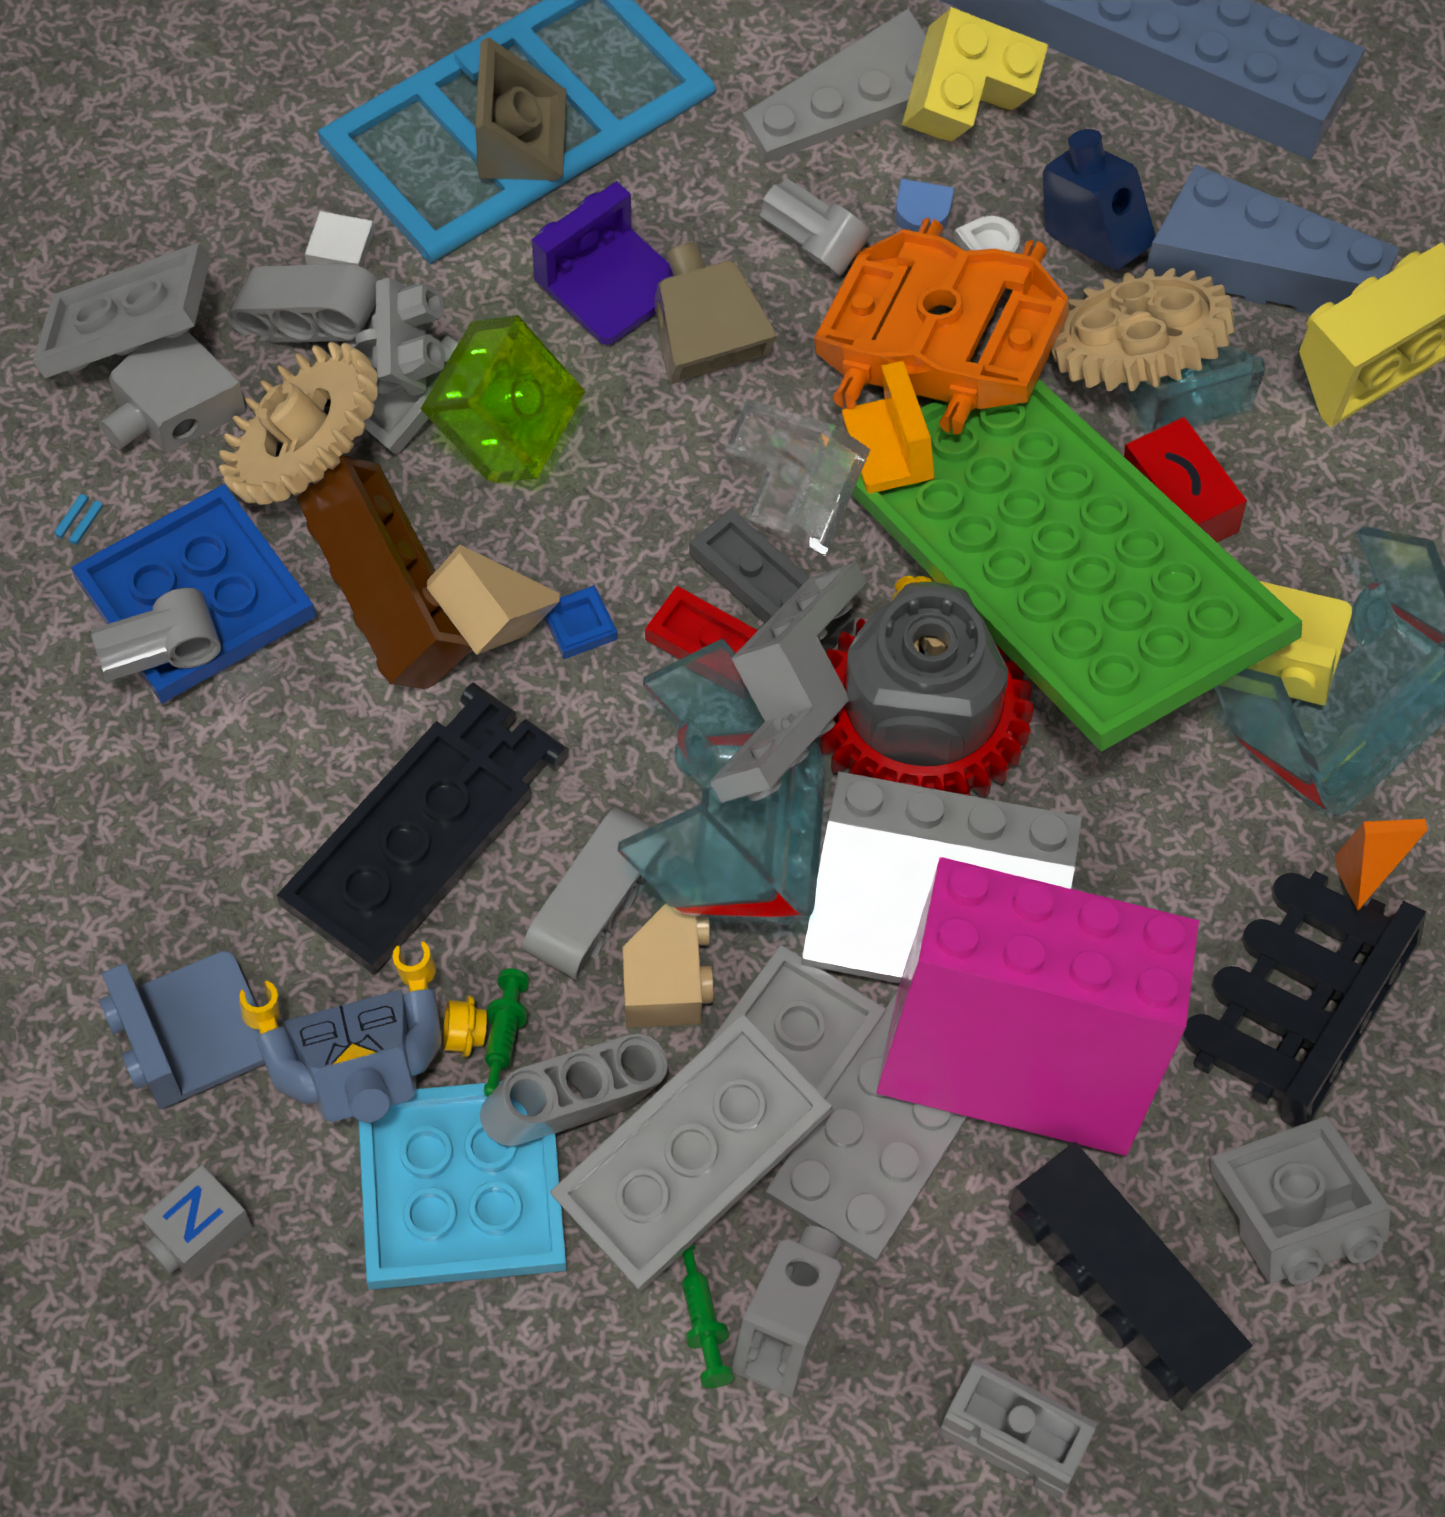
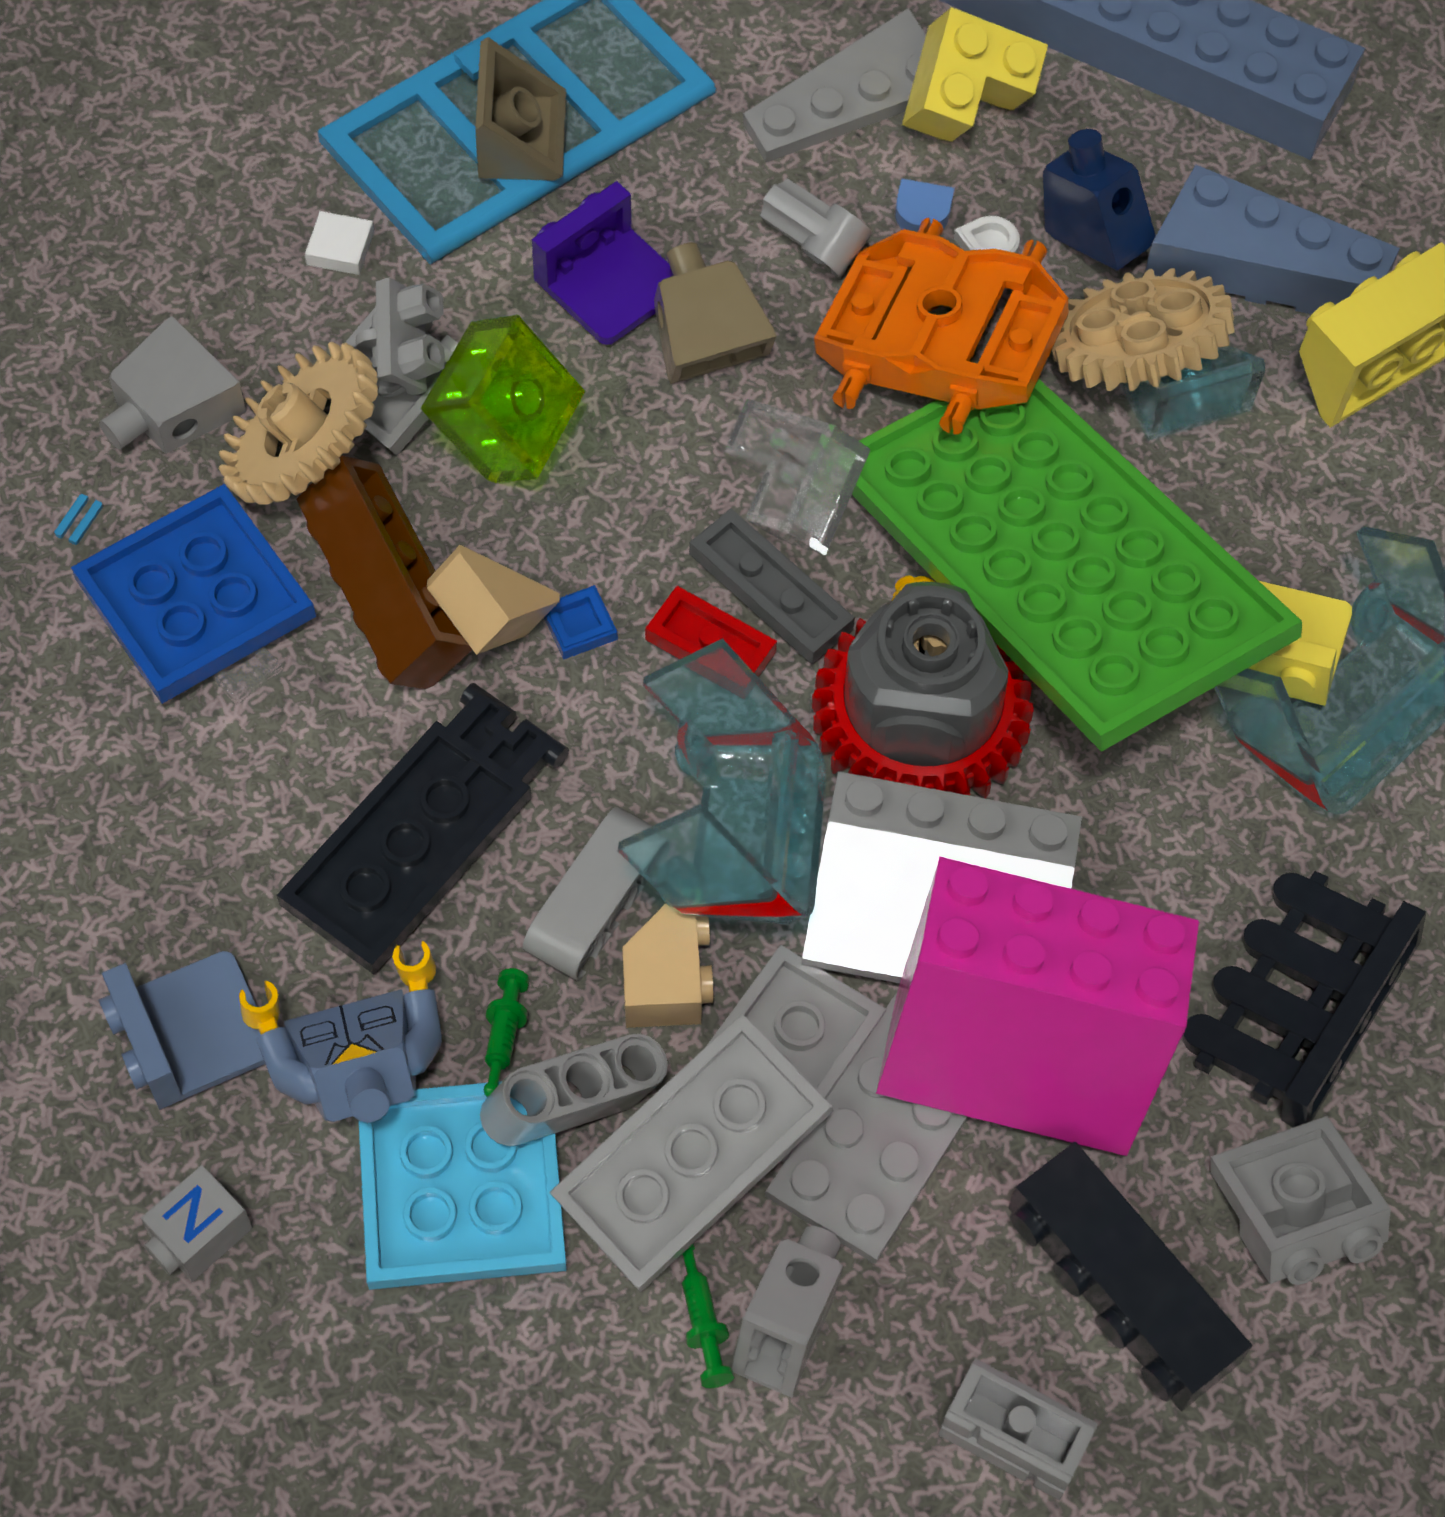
(122, 311): light grey plate -> none
(173, 632): light grey piece -> none
(304, 303): light grey beam -> none
(463, 1026): yellow plate -> none
(789, 684): light grey bracket -> none
(894, 433): light orange panel -> none
(1190, 477): red brick -> none
(1374, 854): orange slope -> none

